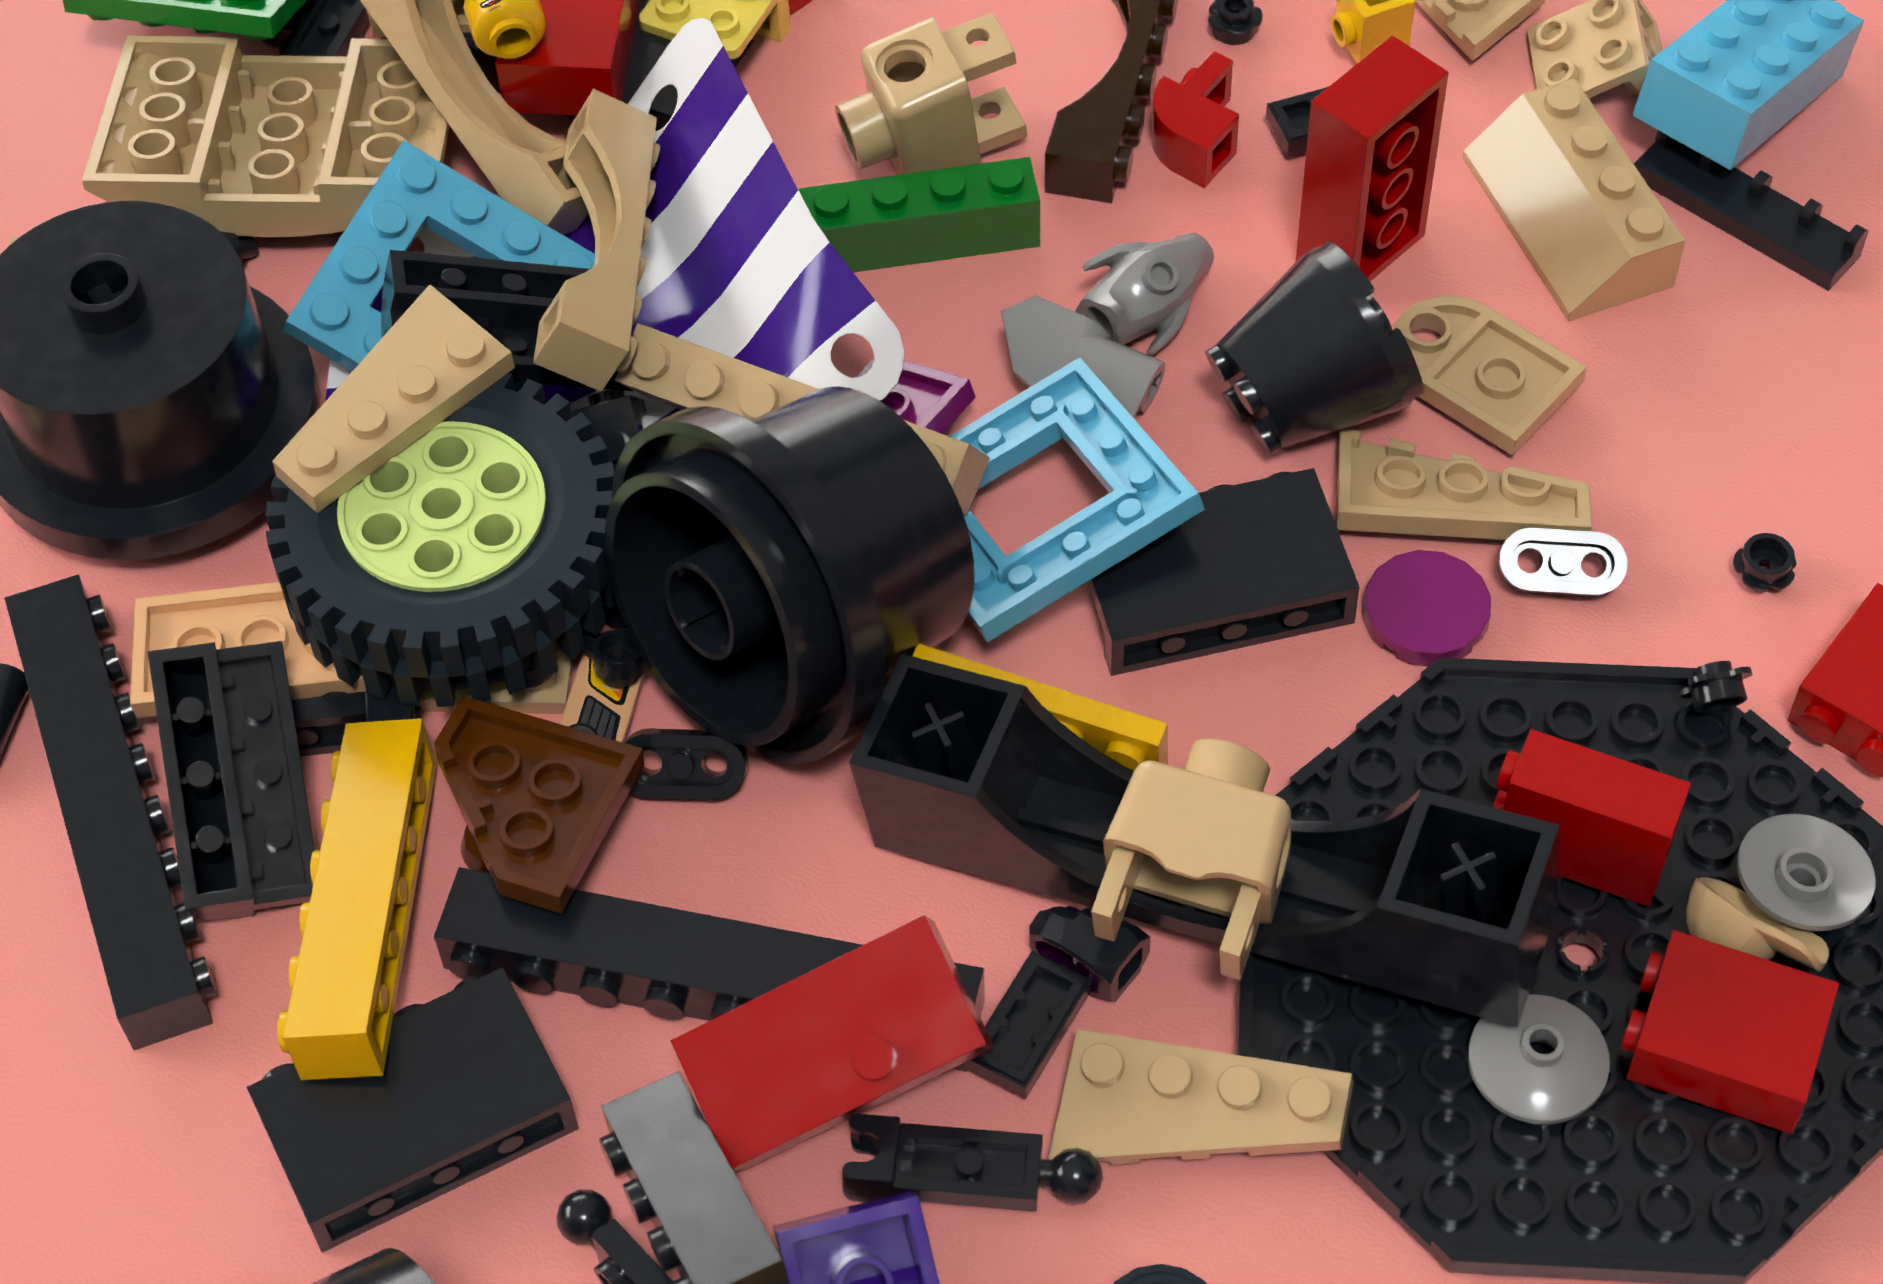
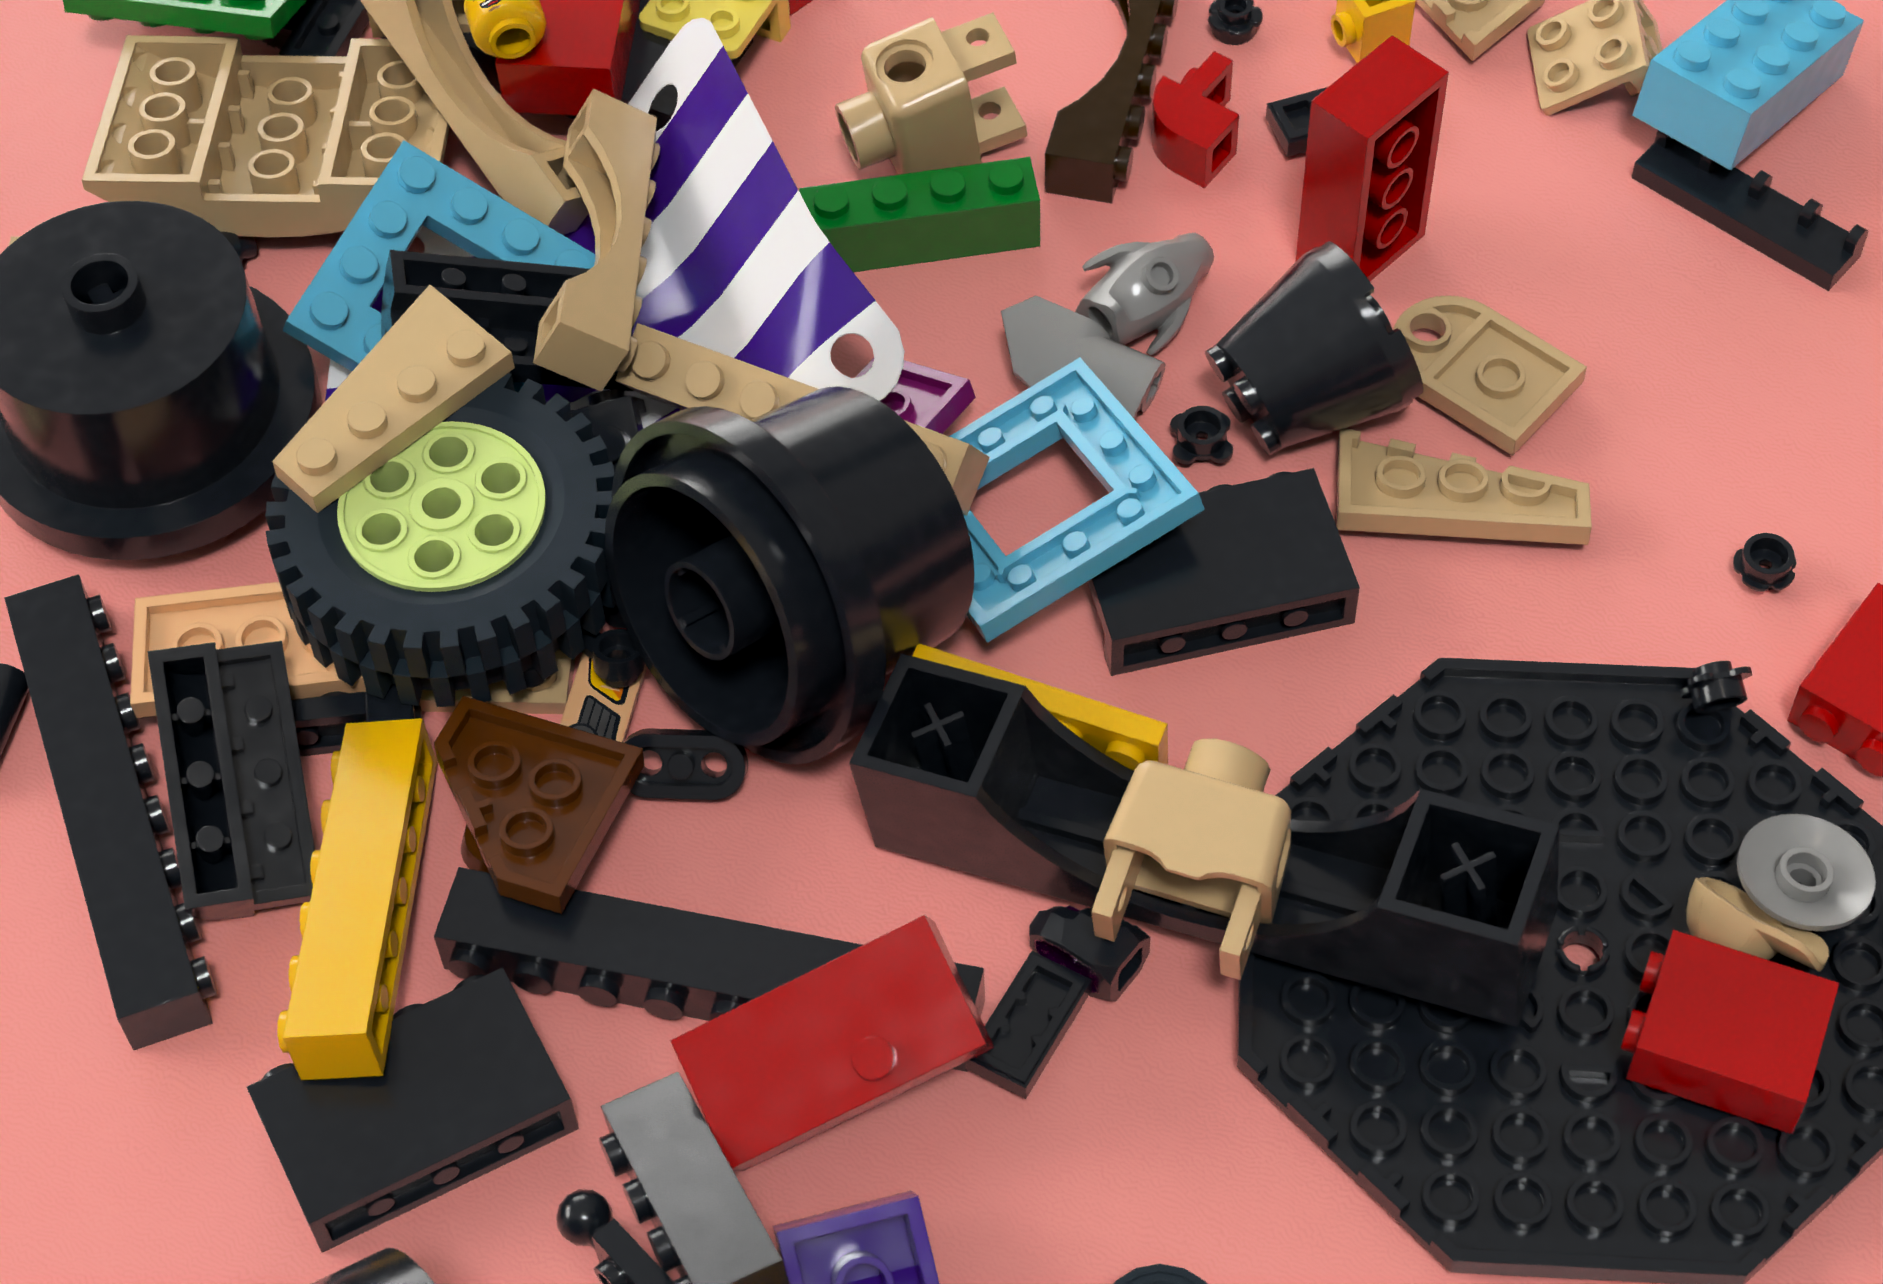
(962, 1165): black plate -> none
(1170, 1100): tan wing -> none
(1201, 423): none -> black plate
(1427, 606): magenta tile -> none
(1538, 1085): light grey dish -> none
(1560, 562): plate -> none
(1575, 201): tan slope -> none
(1610, 812): red brick -> none

